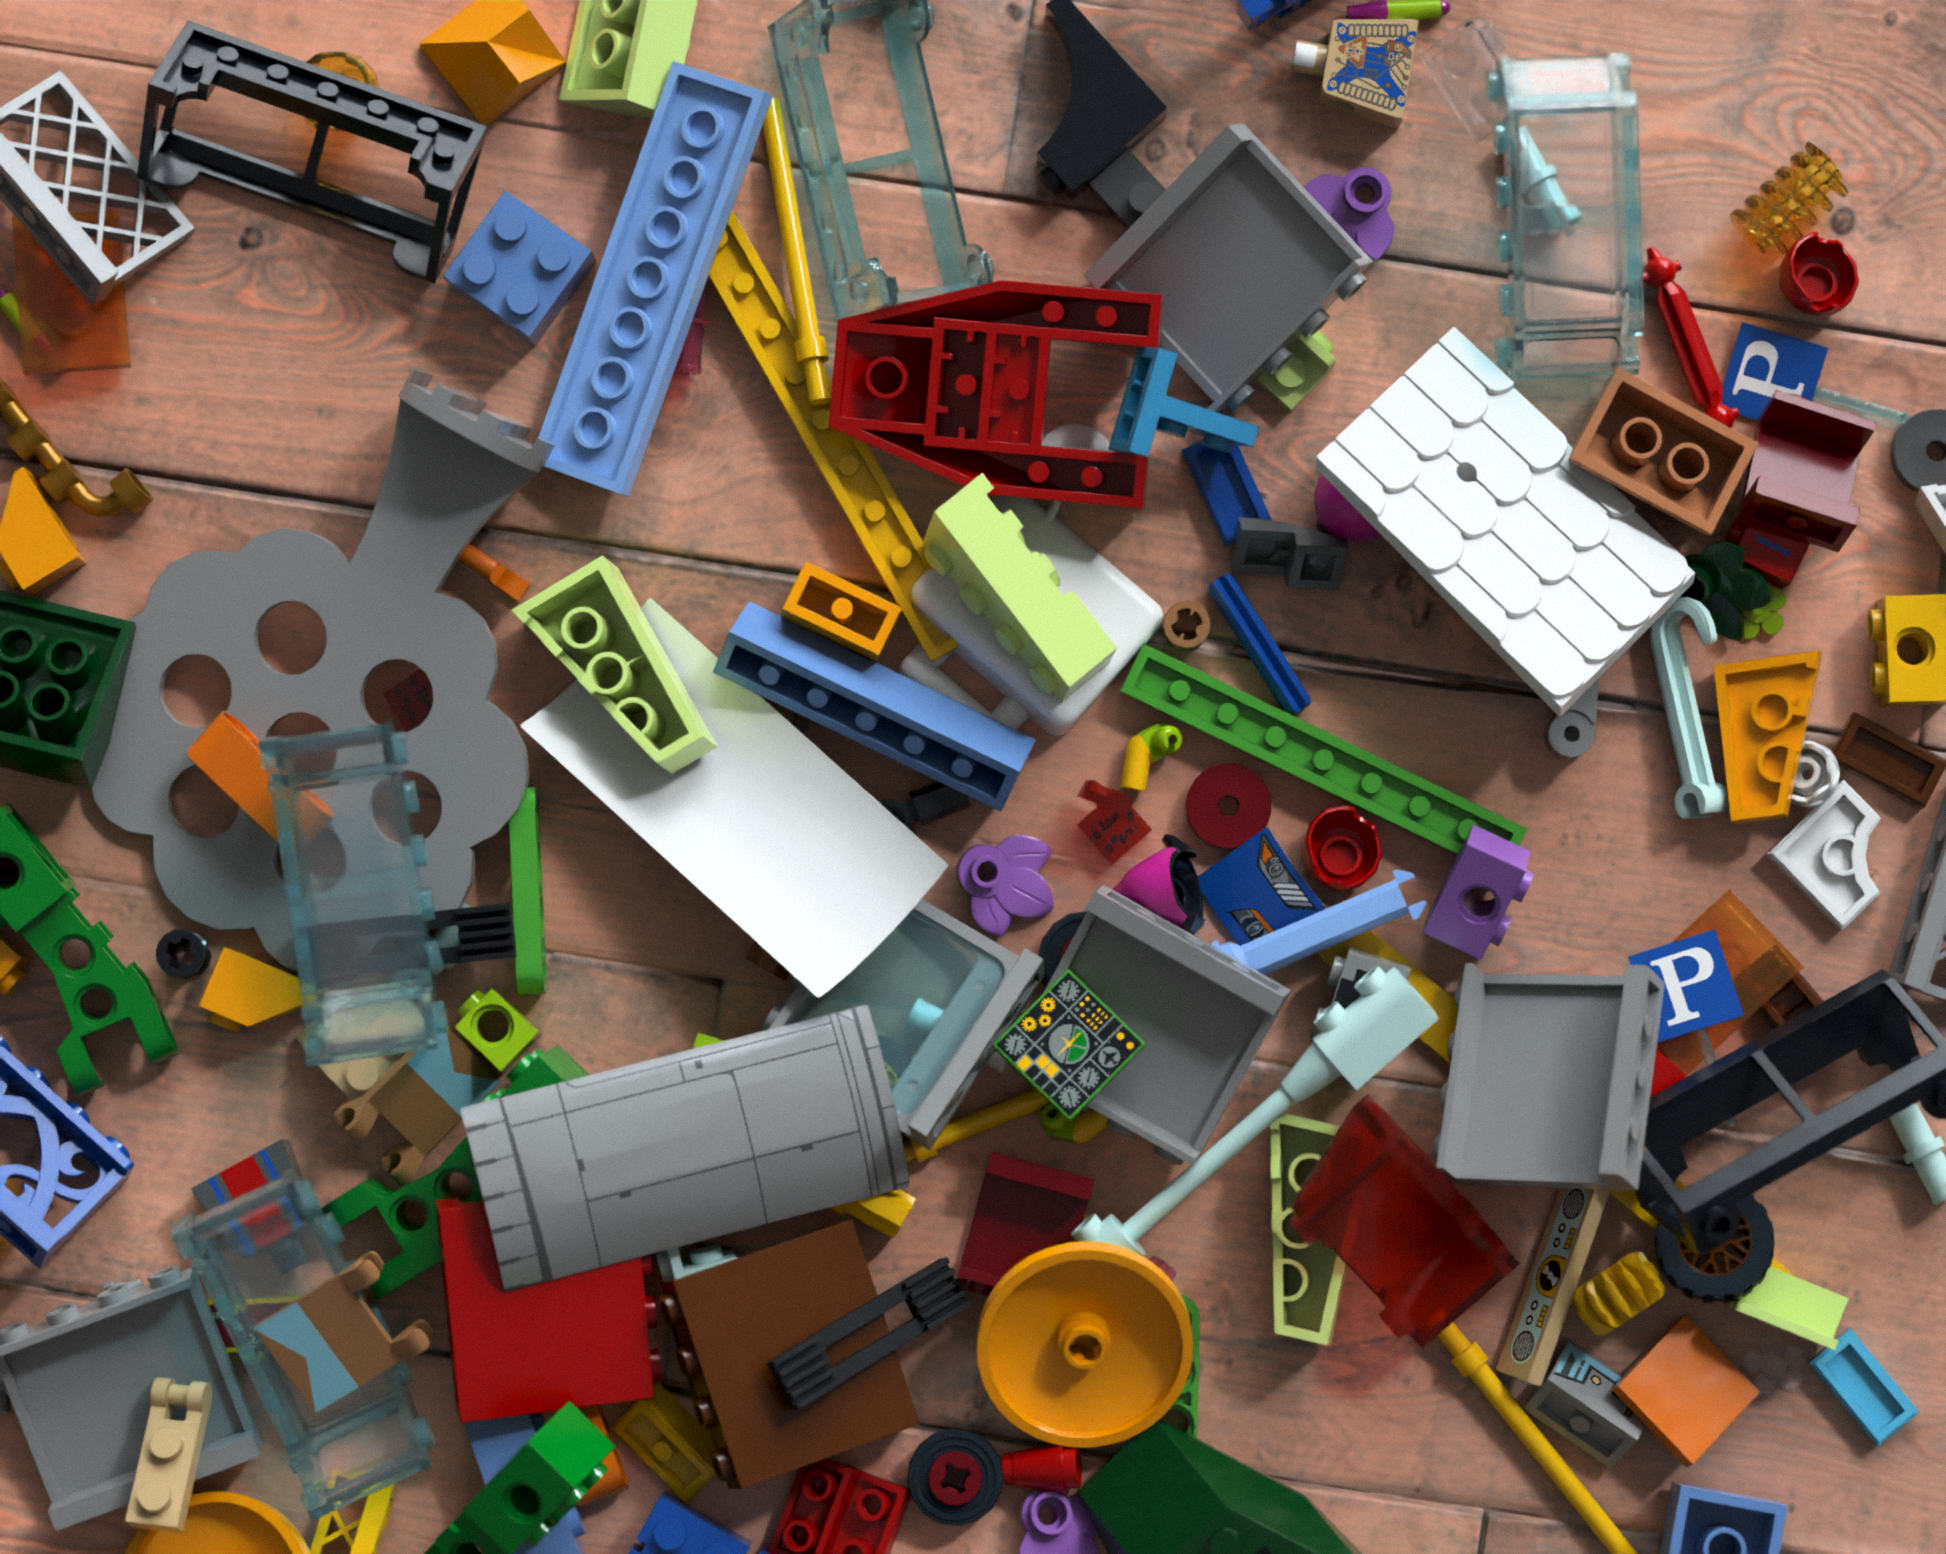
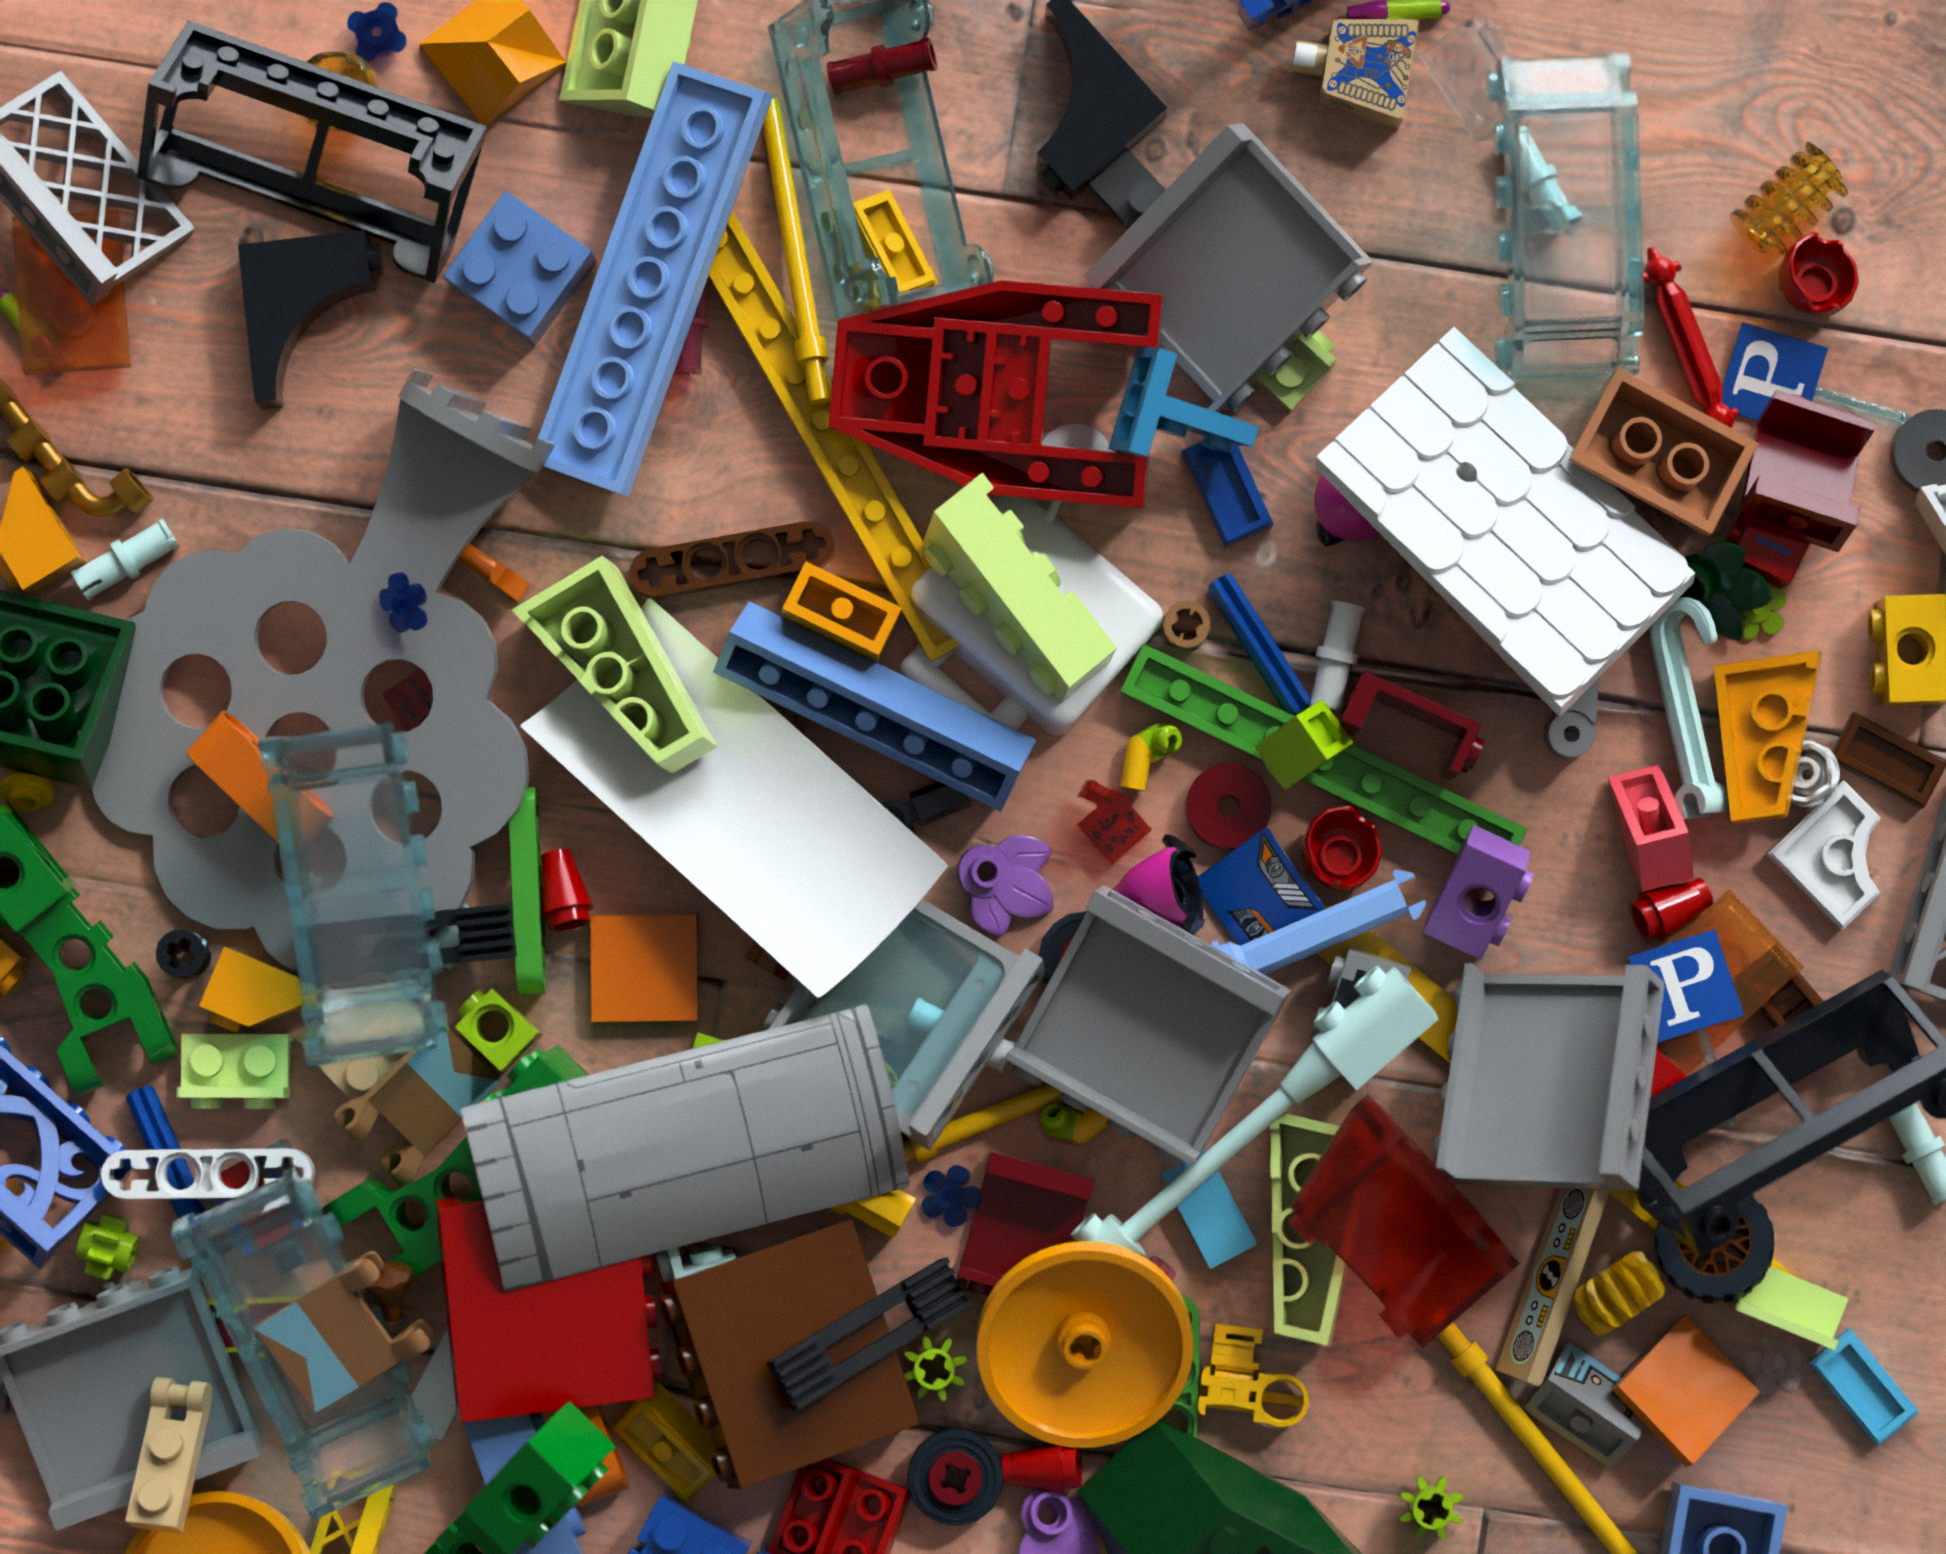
(26, 791): none -> yellow plate
(107, 1247): none -> lime gear
(125, 559): none -> light aqua pin
(160, 1136): none -> blue axle
(208, 1169): none -> white beam
(235, 1067): none -> yellowish green bracket
(290, 287): none -> black arch
(390, 39): none -> clear blue plate
(391, 1289): none -> reddish brown rock
(404, 603): none -> clear blue plant
(435, 1390): none -> white sticker
(563, 893): none -> red cone
(644, 968): none -> orange tile
(730, 550): none -> reddish brown beam
(882, 66): none -> dark red pin
(890, 239): none -> yellow slope
(939, 1382): none -> lime gear
(950, 1195): none -> clear blue plant
(1069, 1045): tile -> none
(1213, 1218): none -> medium azure tile
(1233, 1381): none -> yellow piece
(1297, 552): dark grey slope -> none
(1303, 744): none -> lime brick
(1337, 654): none -> white pin
(1365, 223): medium lavender plate -> none
(1371, 688): none -> dark red panel
(1434, 1521): none -> lime gear
(1652, 828): none -> coral slope
(1668, 908): none -> red cone

